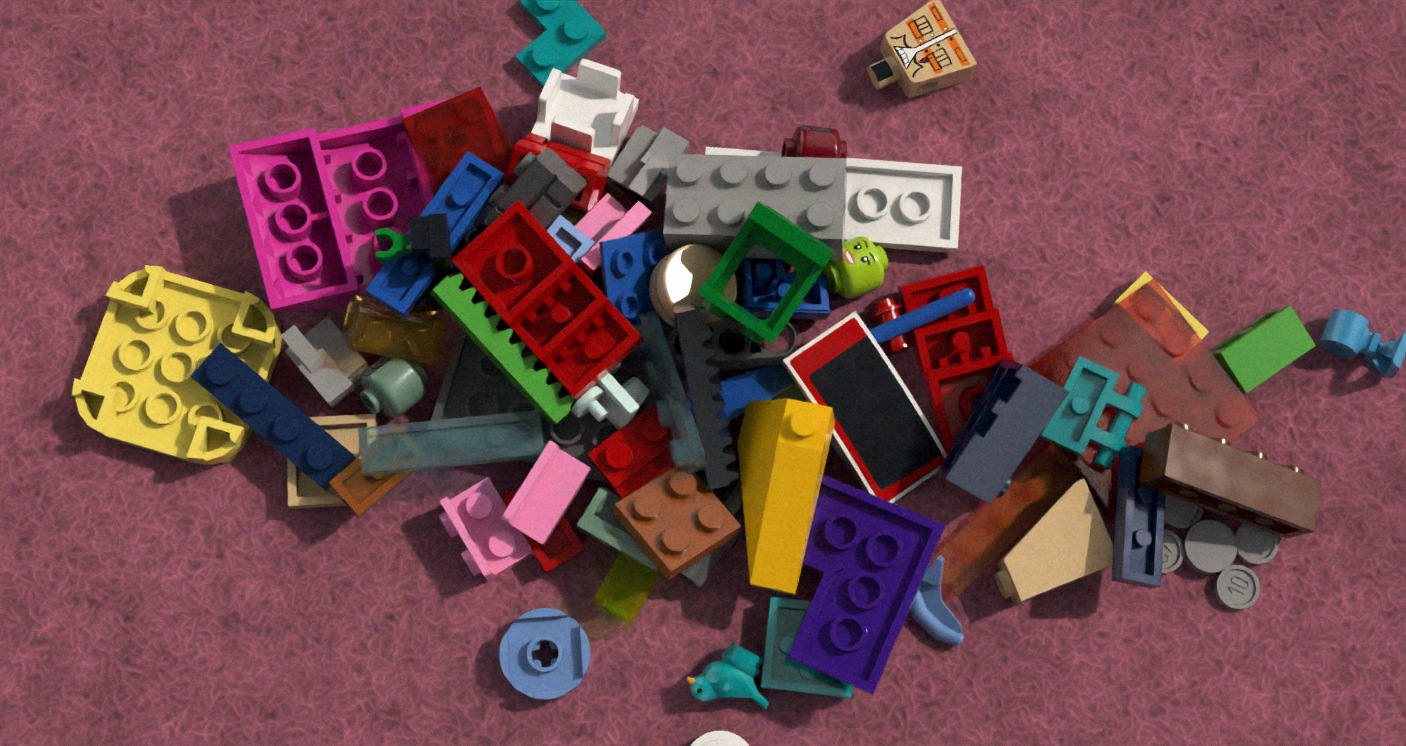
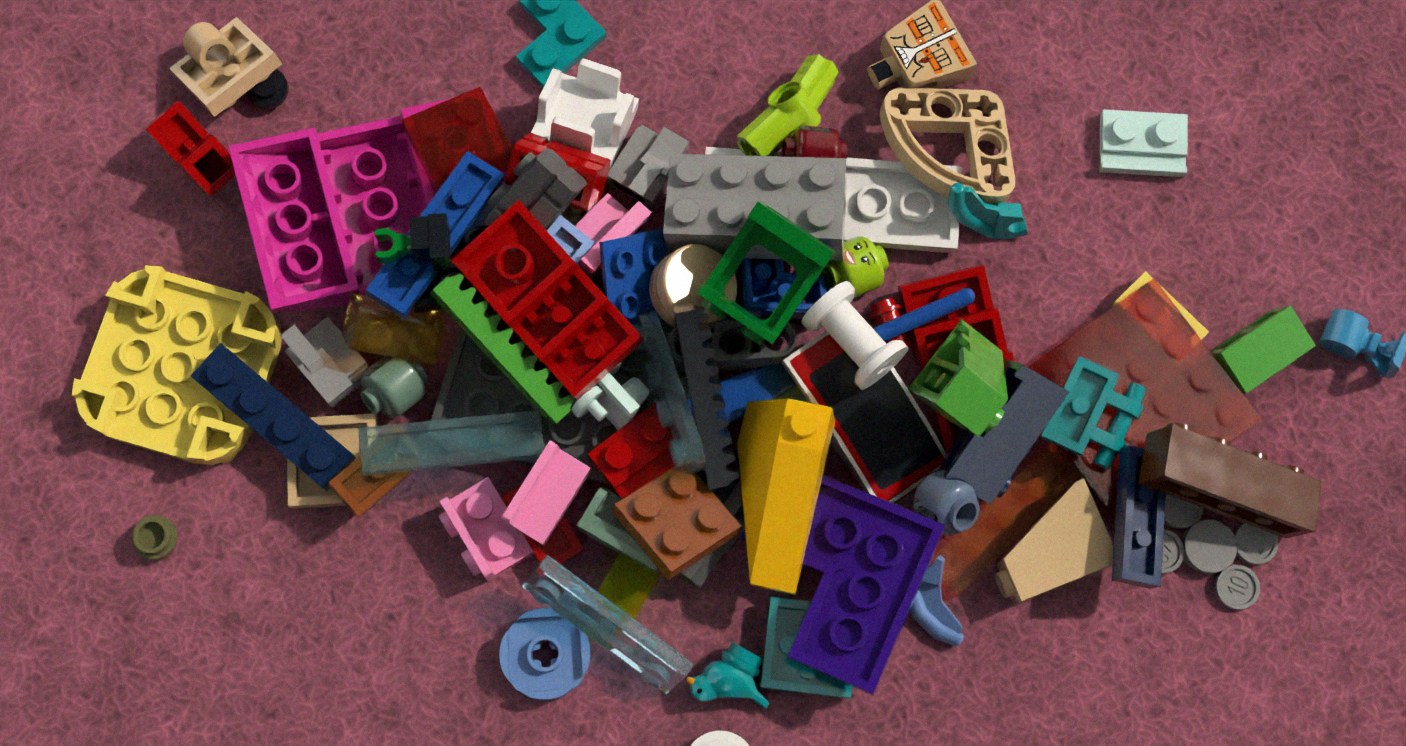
(154, 537): none -> olive plate
(192, 148): none -> red brick
(227, 69): none -> tan plate
(270, 92): none -> black plate
(607, 625): none -> clear light blue plate
(790, 107): none -> lime piece
(854, 334): none -> white piece
(947, 502): none -> sand blue head
(965, 381): none -> bright green wedge
(975, 127): none -> tan beam
(989, 220): none -> teal piece
(1143, 143): none -> light aqua plate

